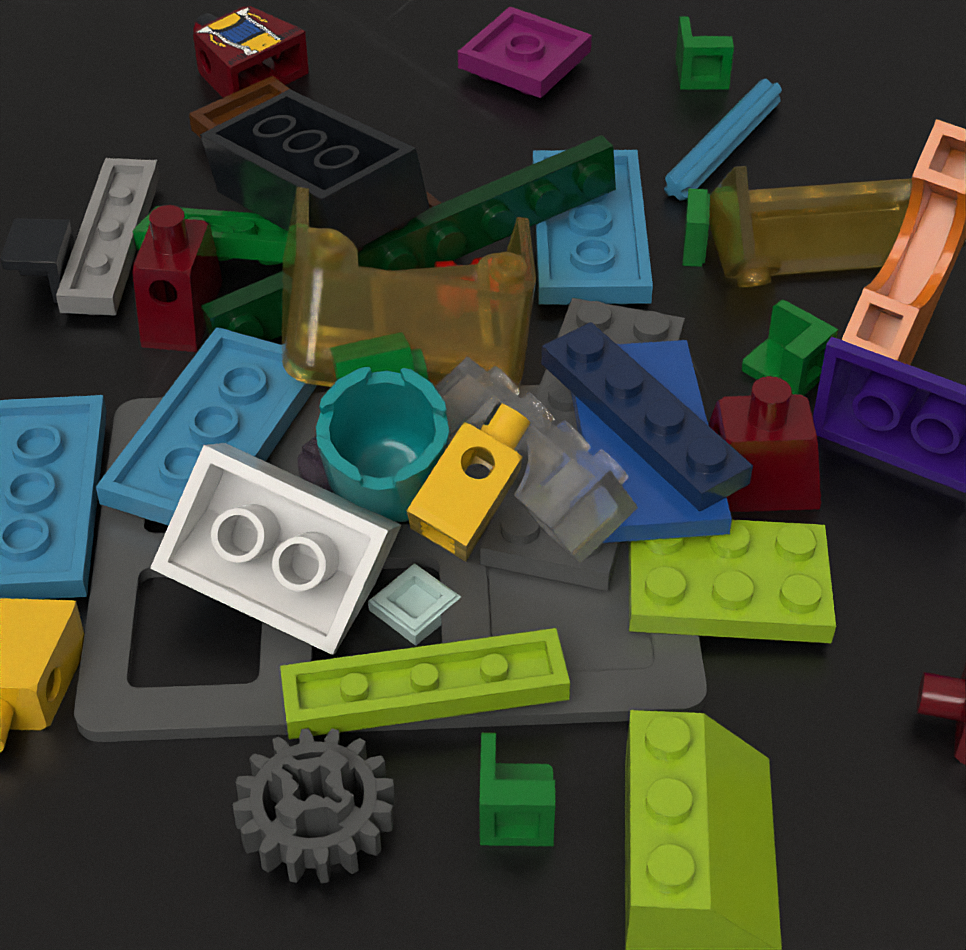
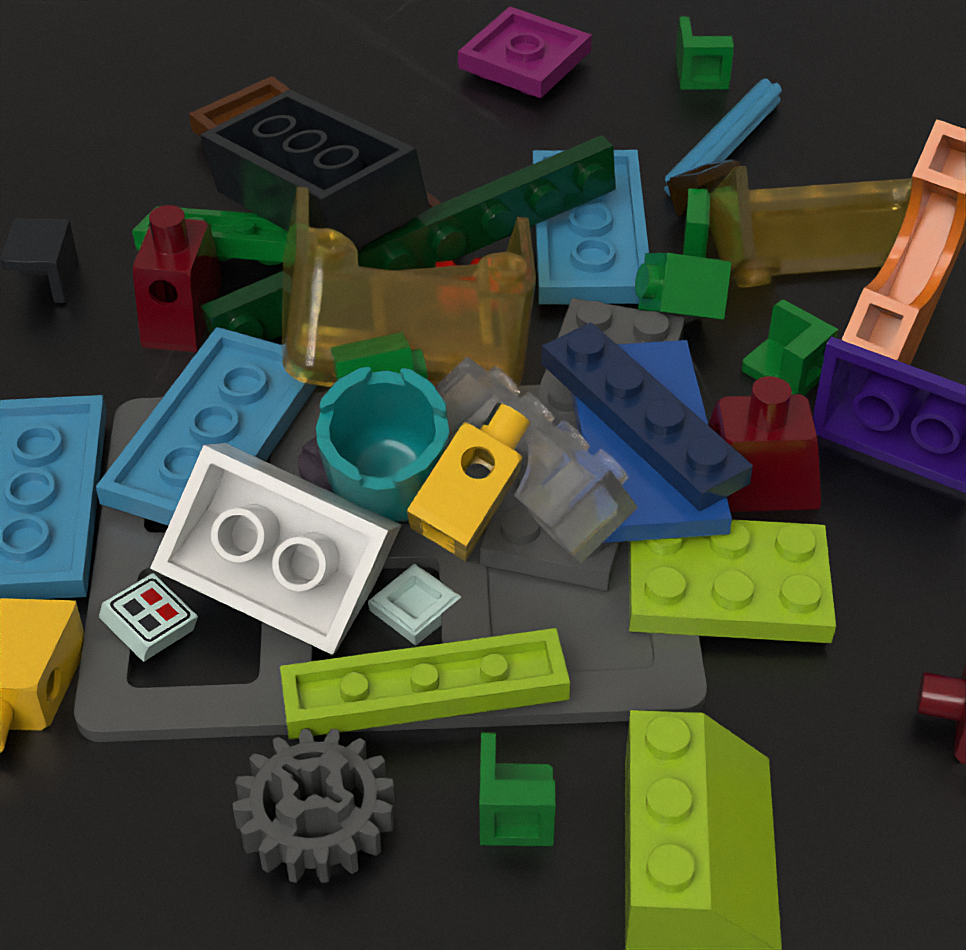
(105, 240): light grey plate -> none
(148, 617): none -> light aqua tile
(248, 49): dark red torso -> none
(683, 285): none -> green brick
(702, 177): none -> dark brown slope

